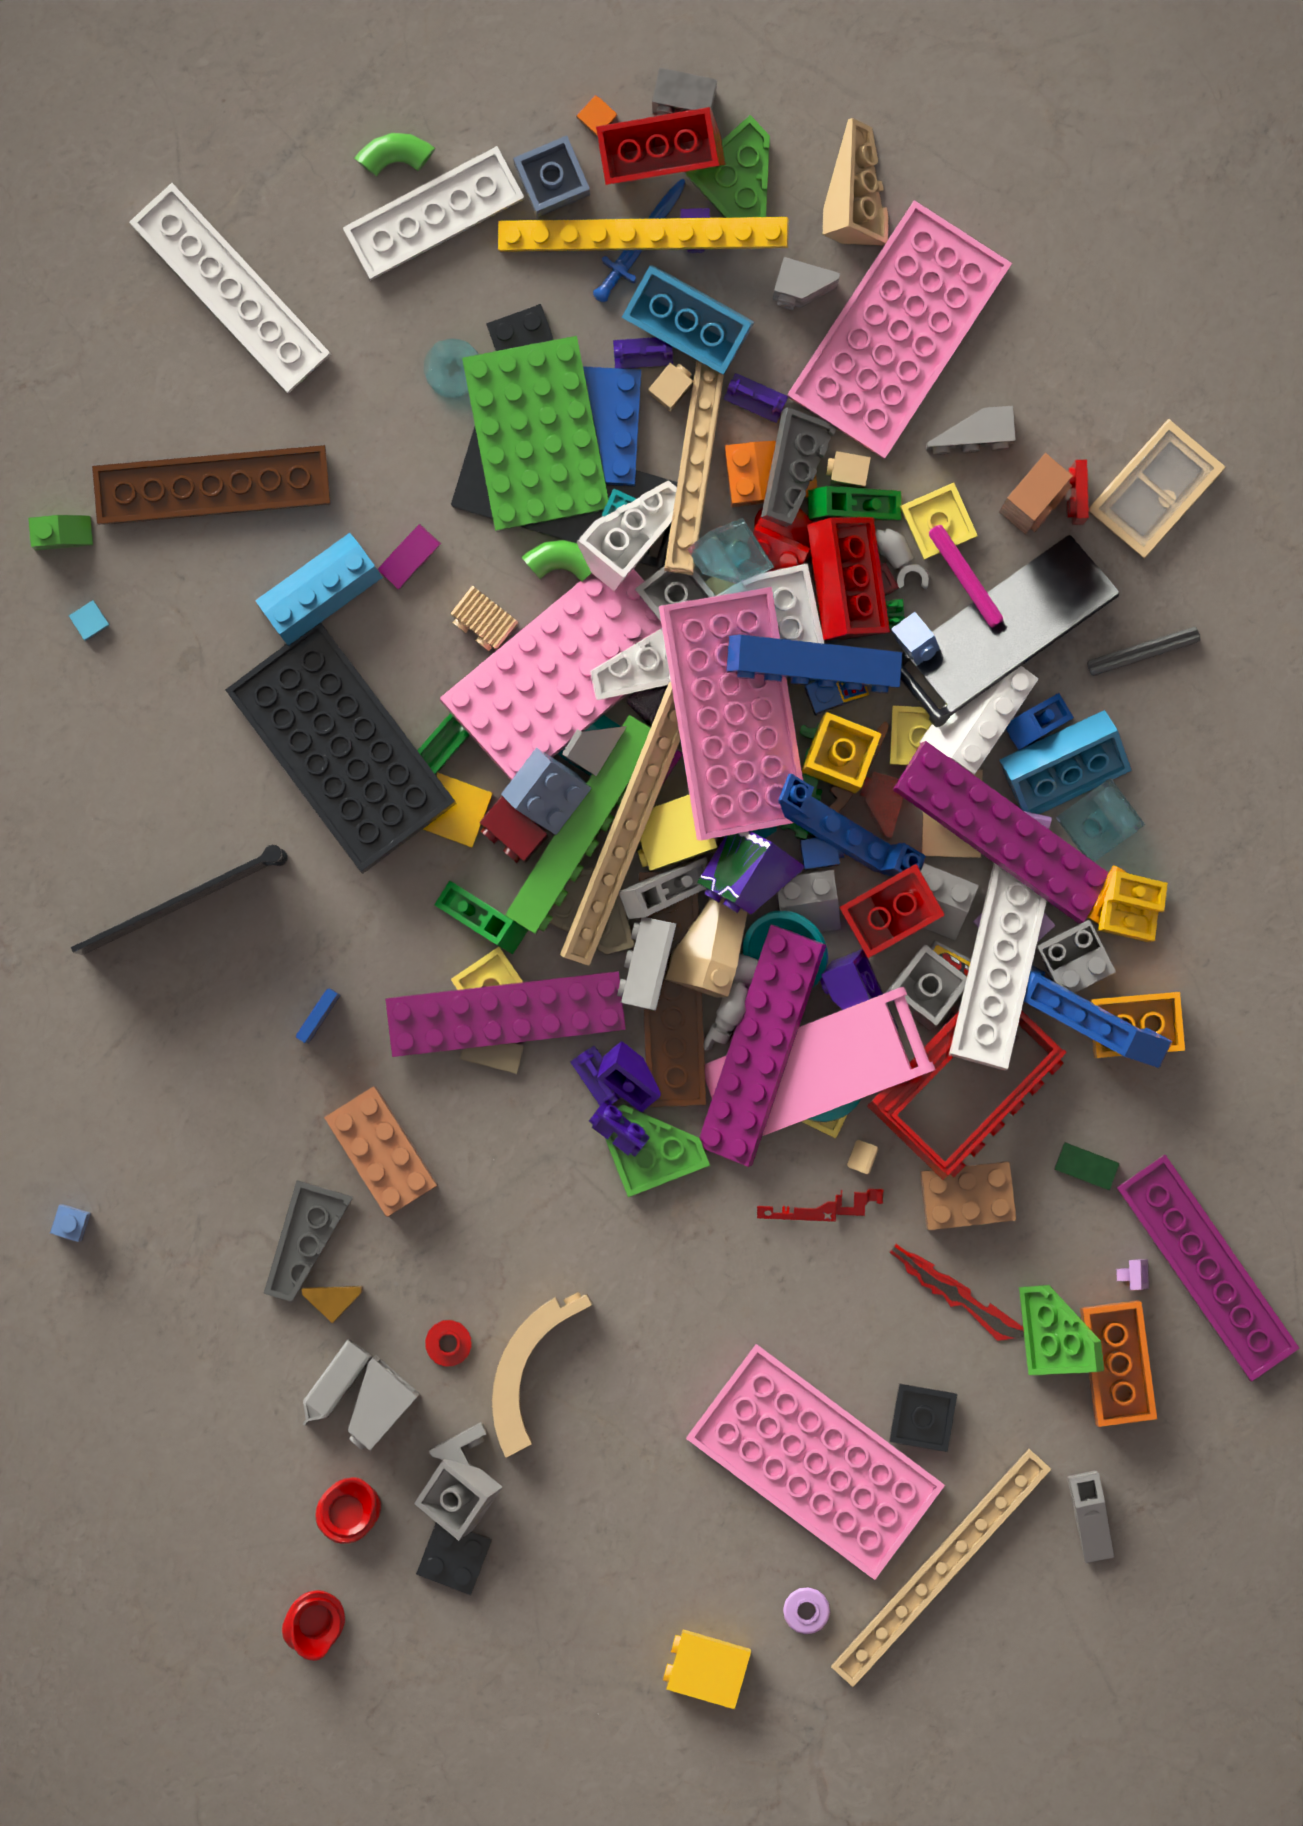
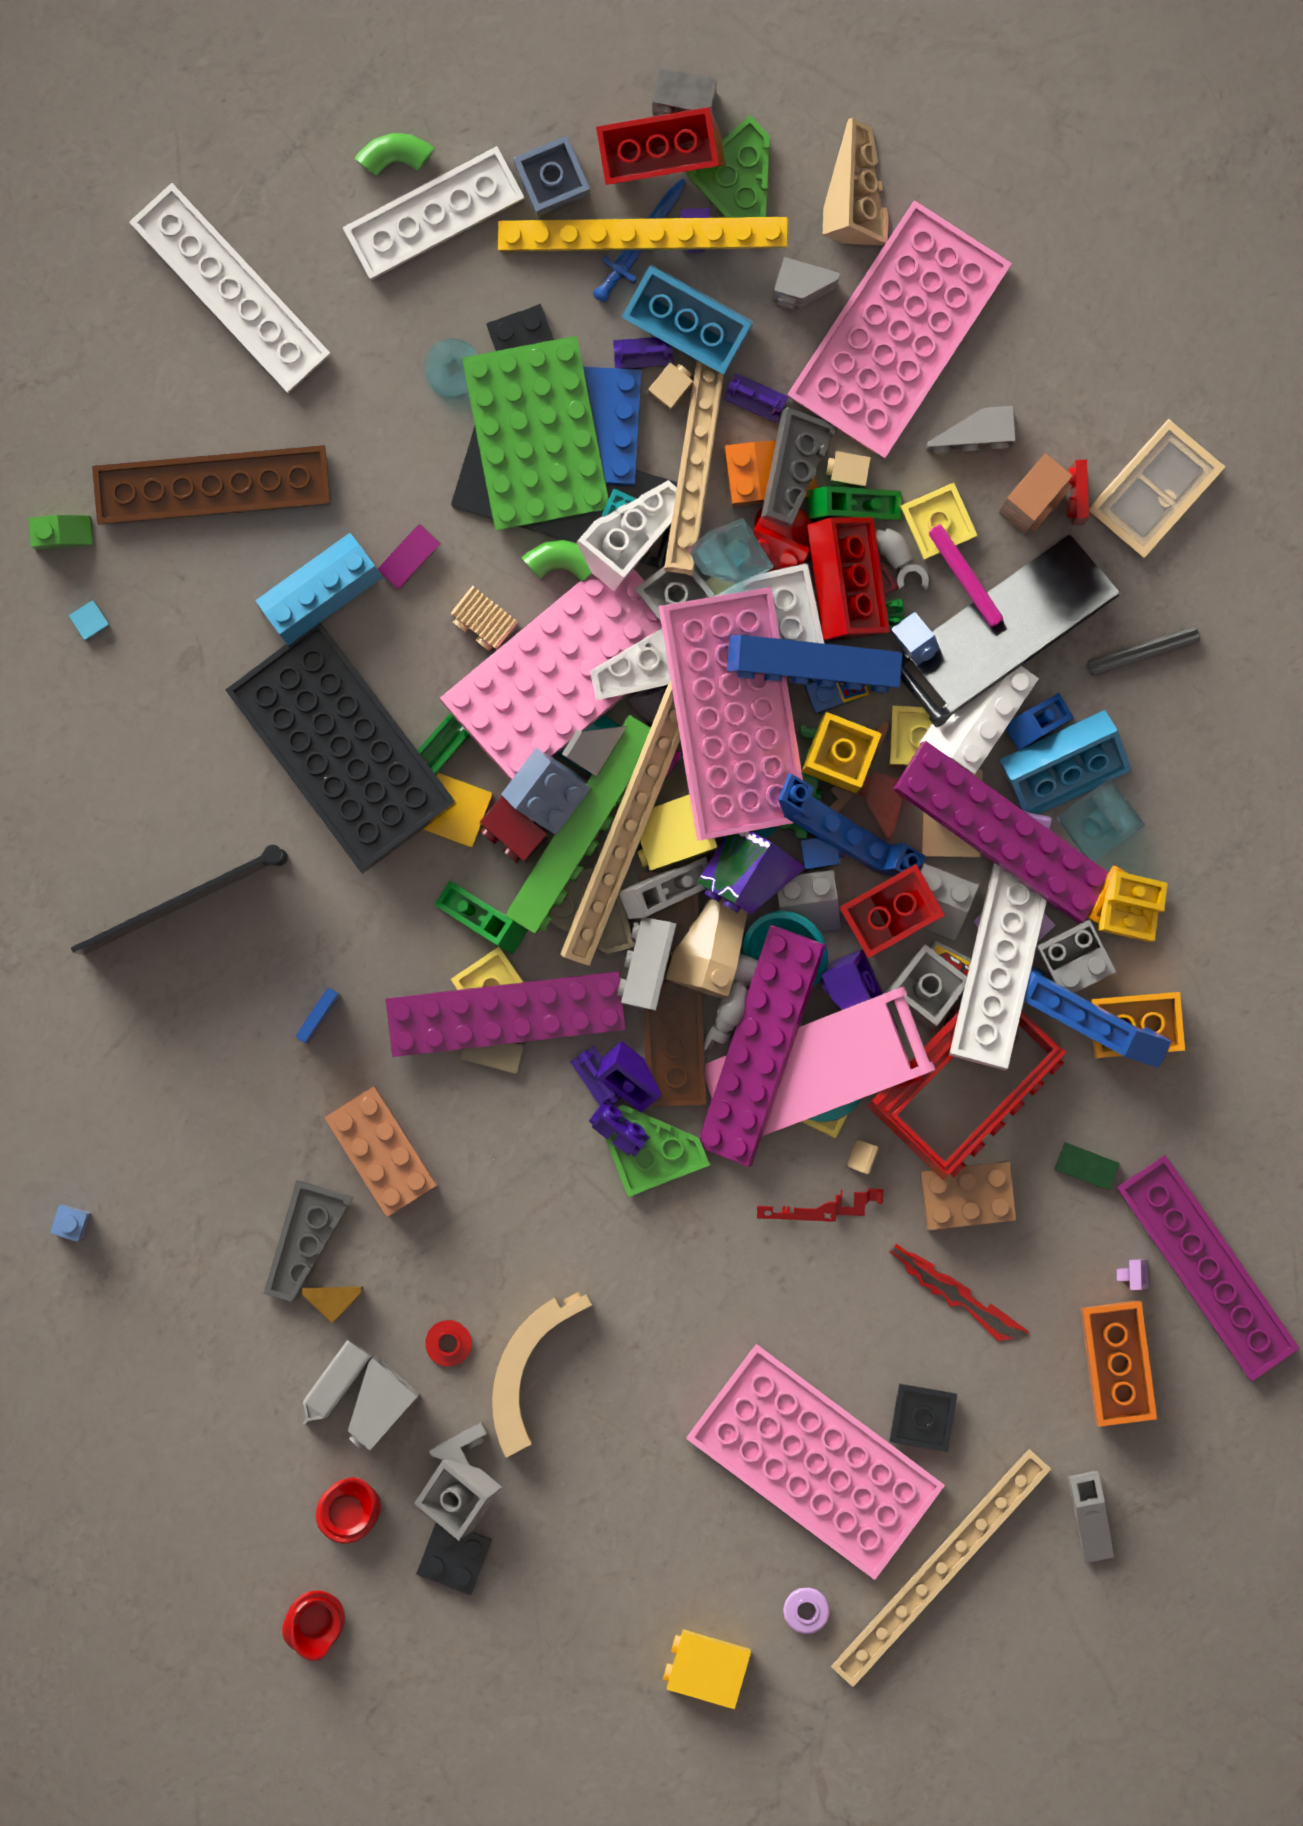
(596, 114): orange tile -> none
(1056, 1336): bright green plate -> none

